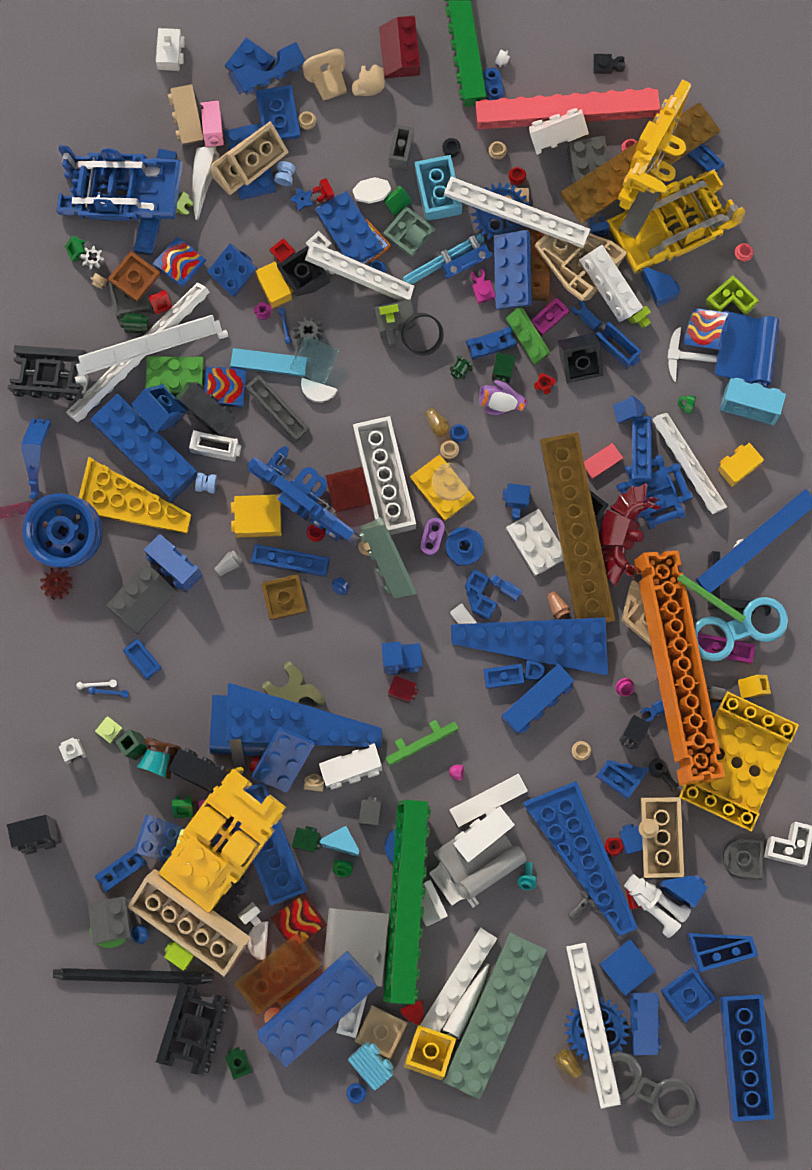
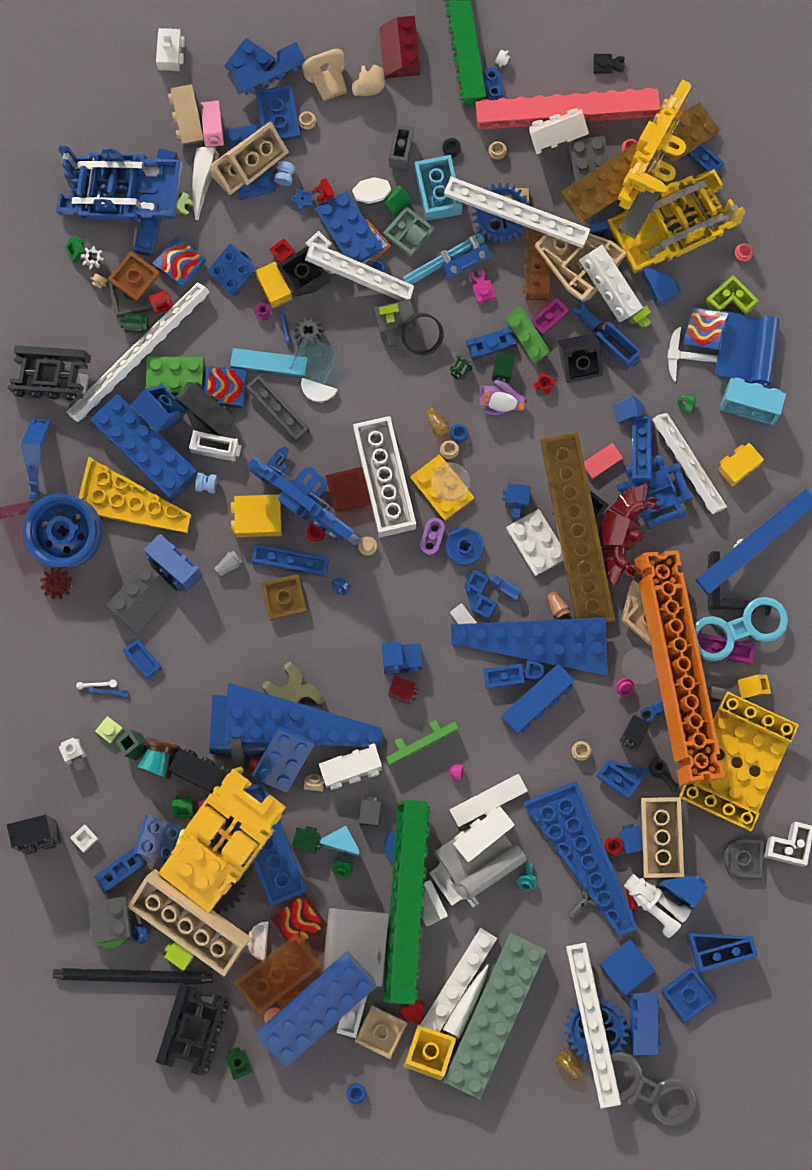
(84, 838): none -> white plate
(147, 345): white piece -> none
(249, 914): white tile -> none
(371, 1065): medium azure brick -> none
(388, 559): sand green slope -> none
(512, 270): blue plate -> none
(517, 176): red plate -> none
(648, 828): tan plate -> none
(711, 598): bright green piece -> none
(746, 1058): blue brick -> none

